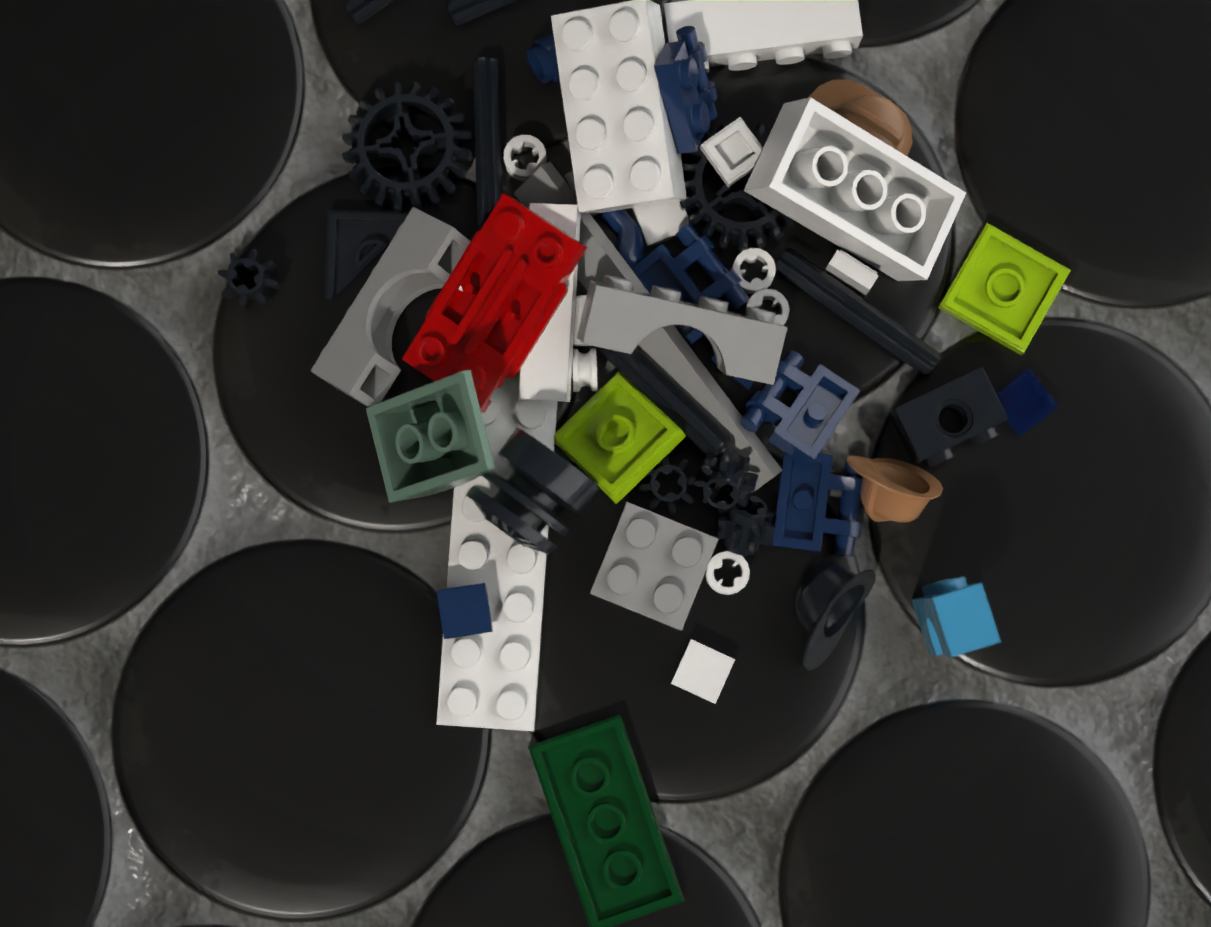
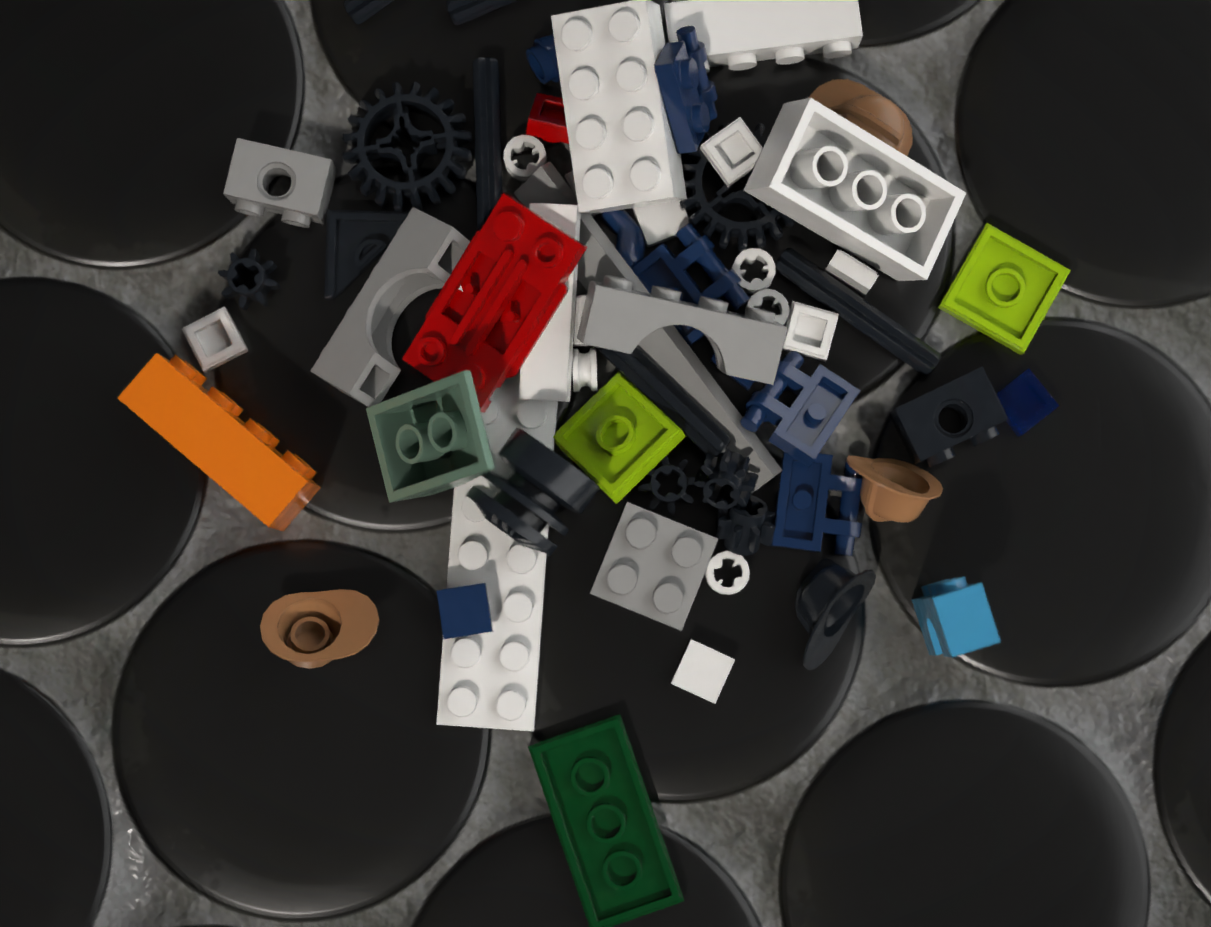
(215, 339): none -> white tile
(218, 442): none -> orange brick
(255, 167): none -> light grey brick
(319, 626): none -> medium nougat piece
(548, 119): none -> red plate
(810, 331): none -> white tile

